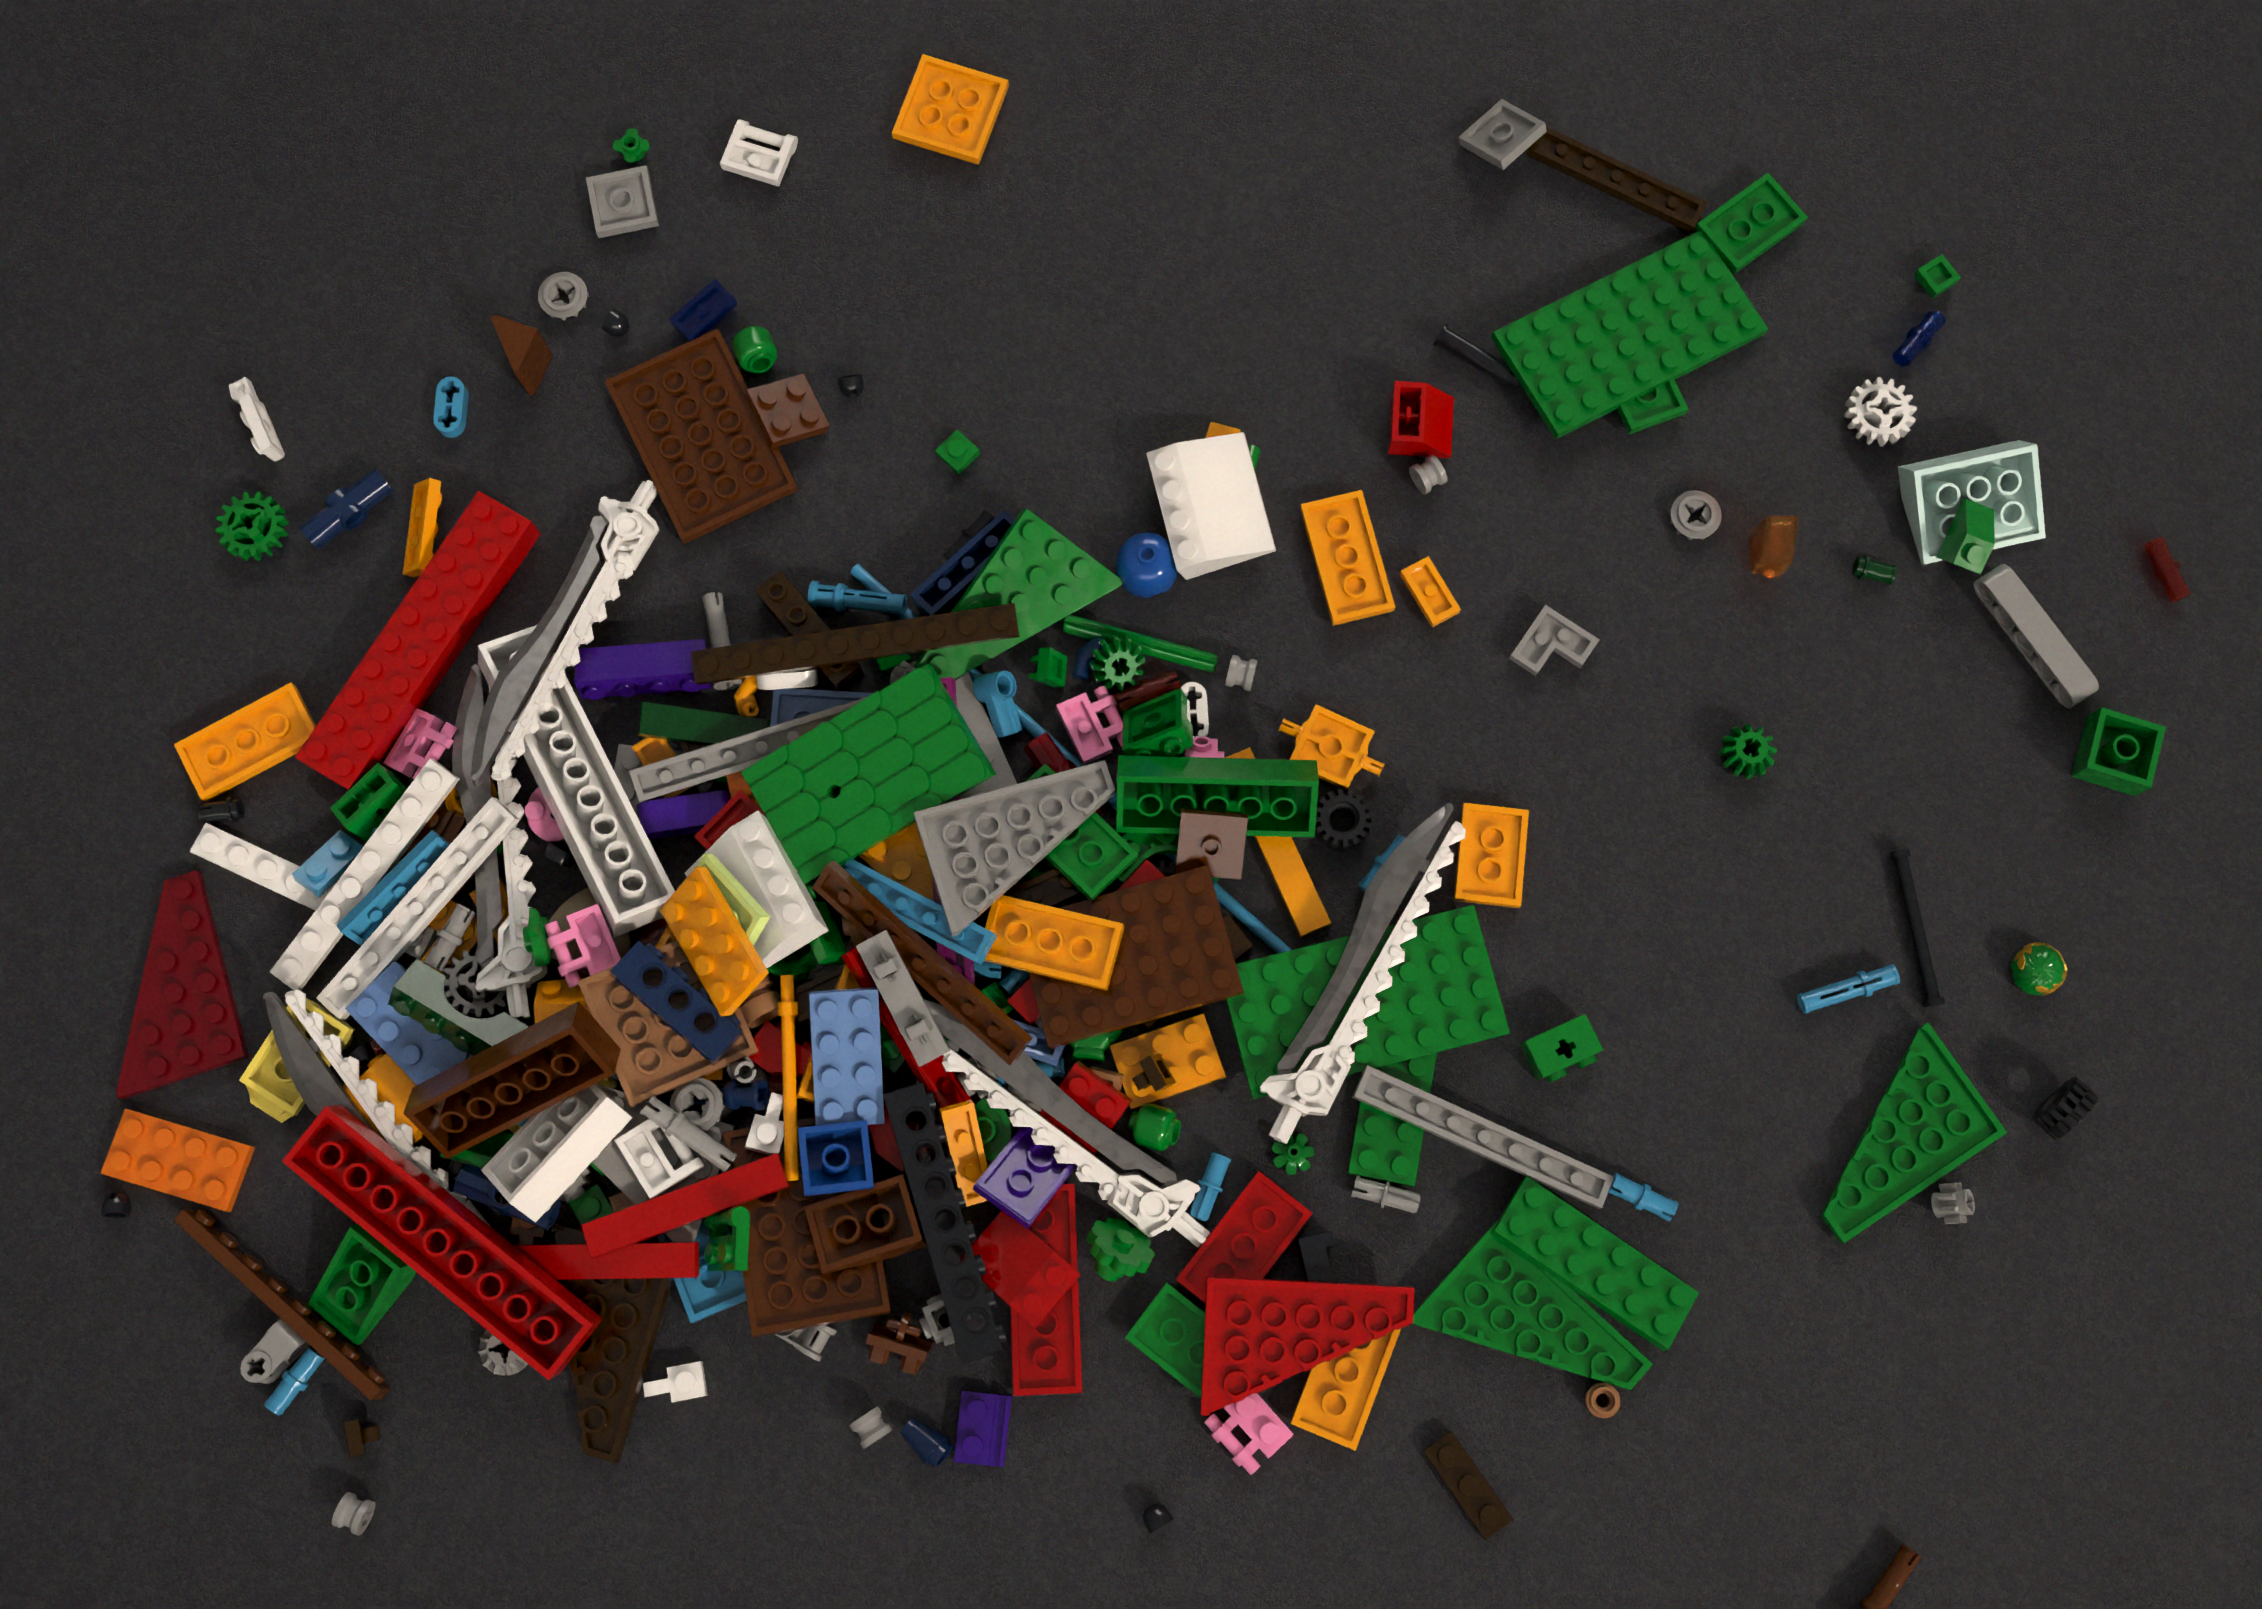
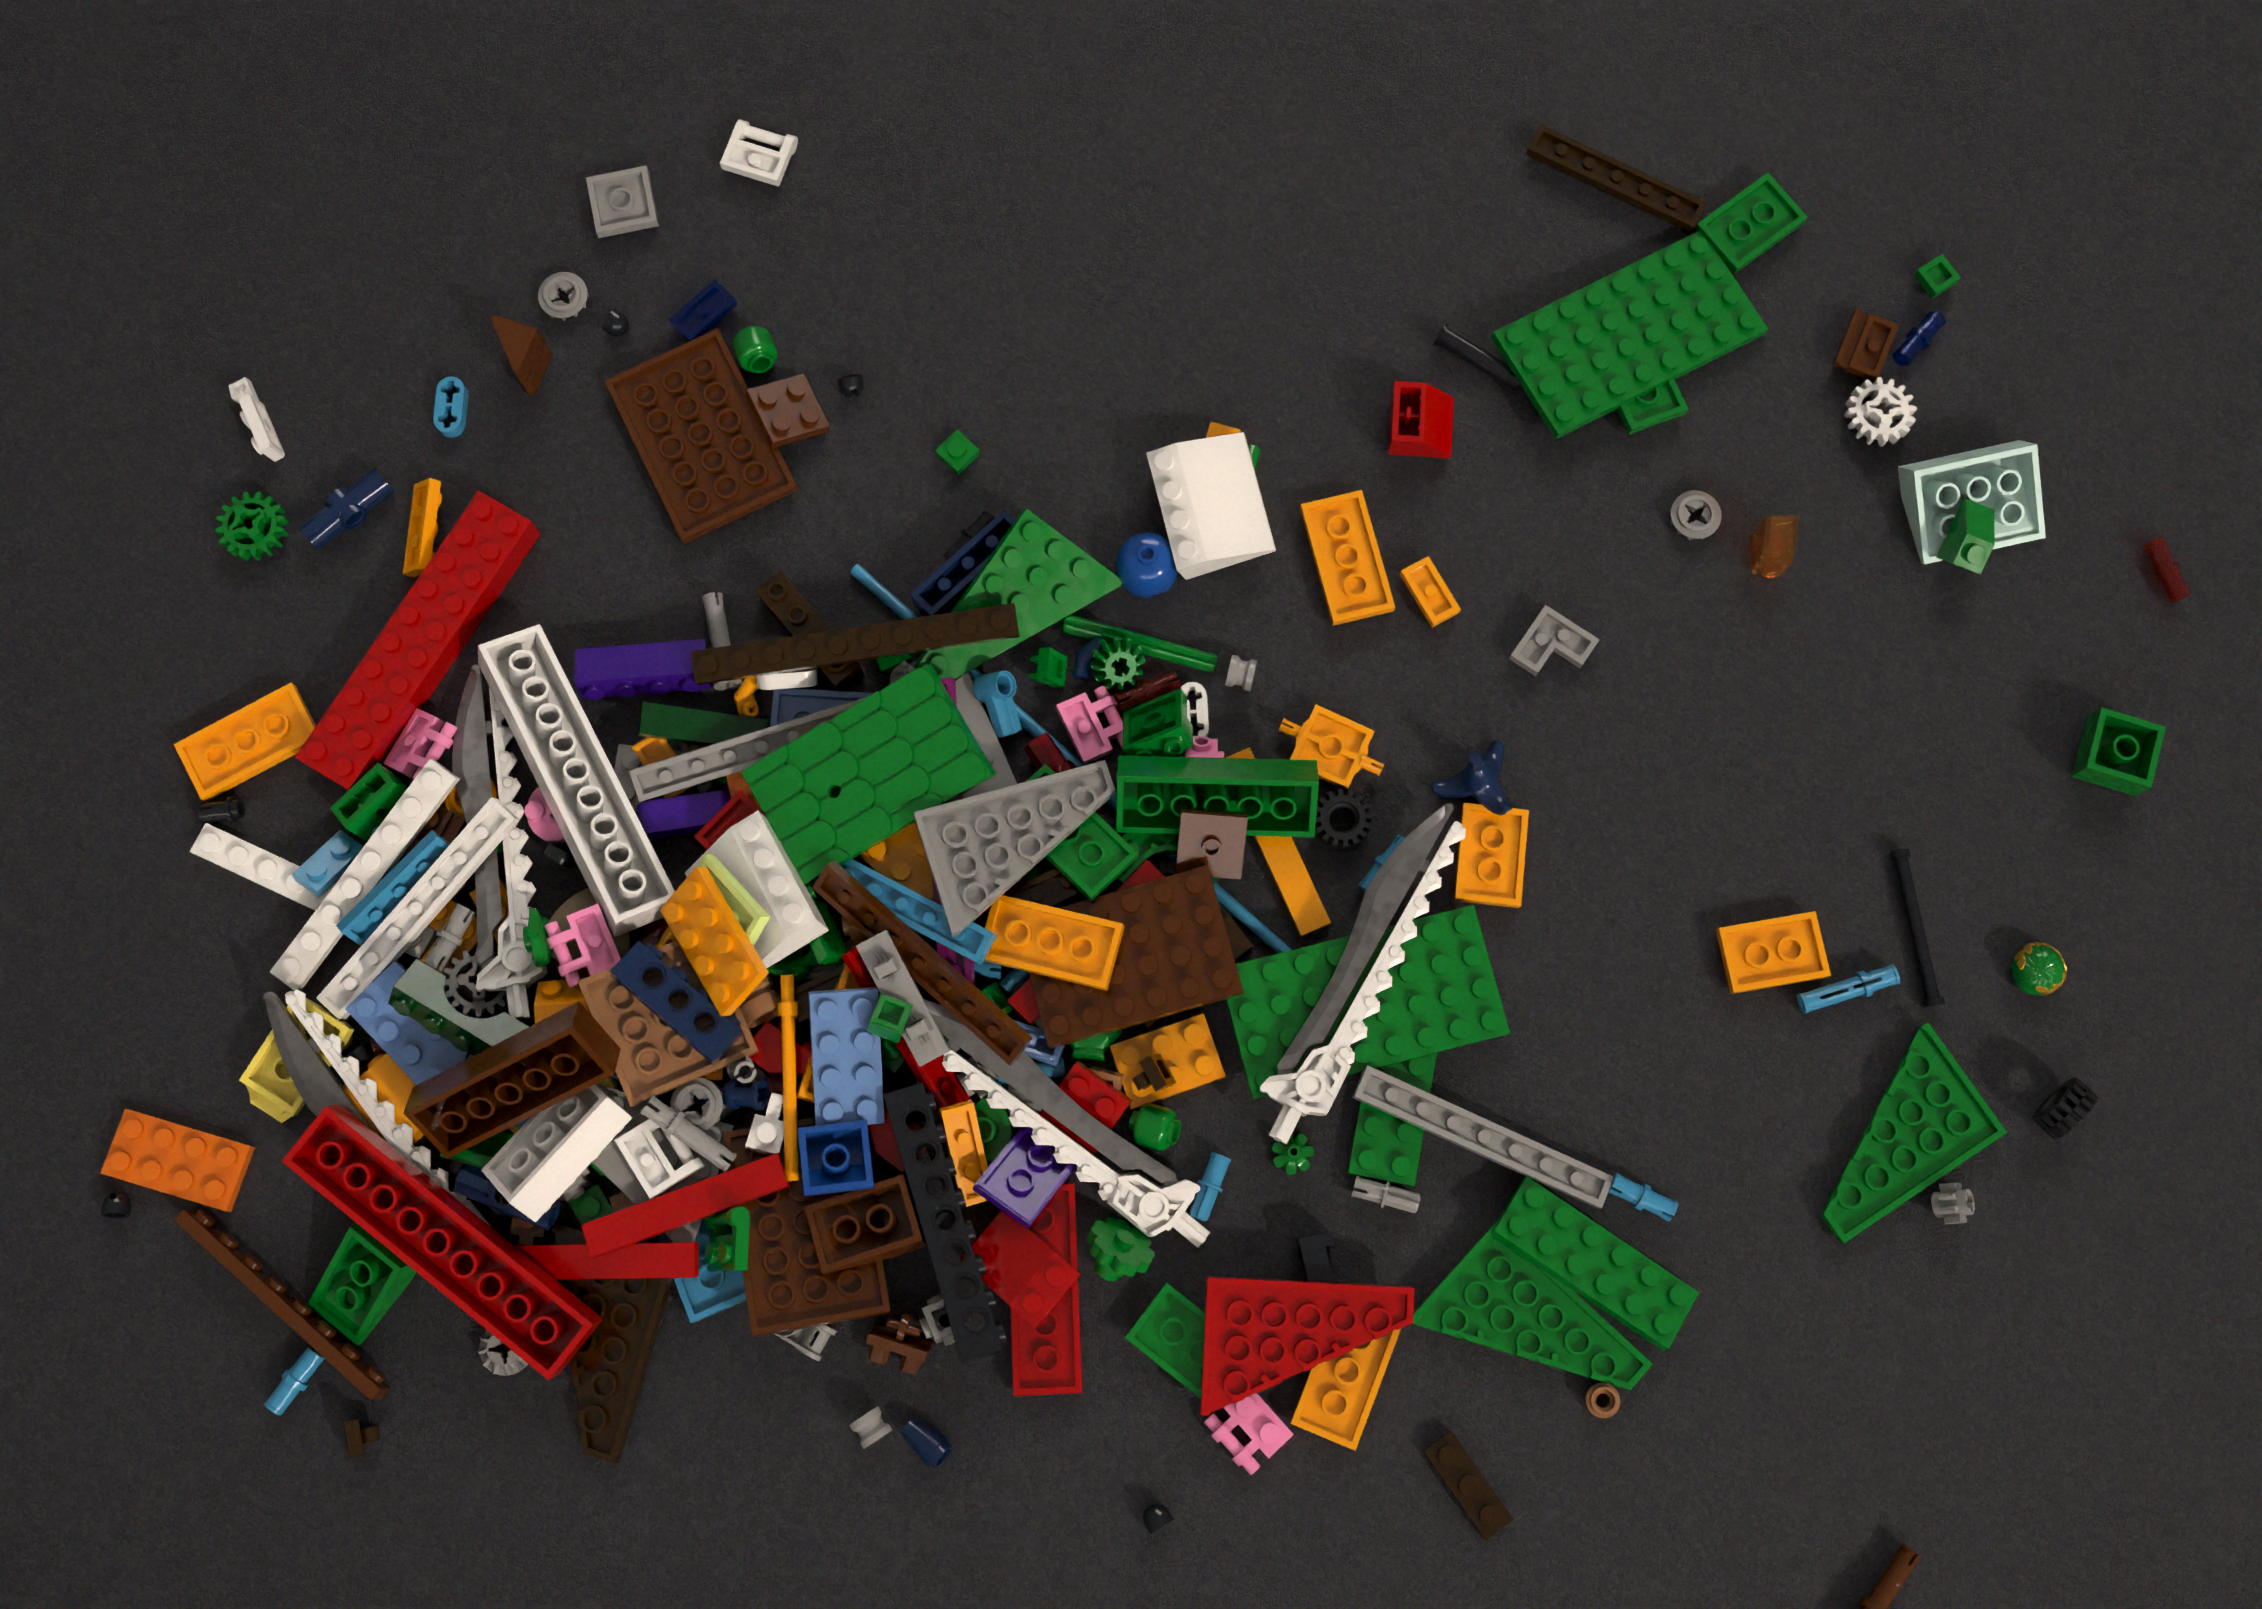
(185, 1000): dark red wing -> none
(277, 1350): light grey piece -> none
(353, 1513): light grey wheel -> none
(623, 547): piece -> none
(634, 153): green plate -> none
(683, 1383): white plate -> none
(842, 597): dark azure pin -> none
(889, 1018): none -> green slope
(950, 109): light orange plate -> none
(982, 1428): dark purple plate -> none
(1247, 1237): red plate -> none
(1428, 474): light grey wheel -> none
(1478, 780): none -> dark blue piece
(1502, 134): light grey plate -> none
(1575, 1034): green brick -> none
(1749, 763): green gear -> none
(1773, 952): none -> light orange plate
(1865, 345): none -> reddish brown plate
(1874, 570): dark green pin -> none
(2036, 636): light grey beam -> none

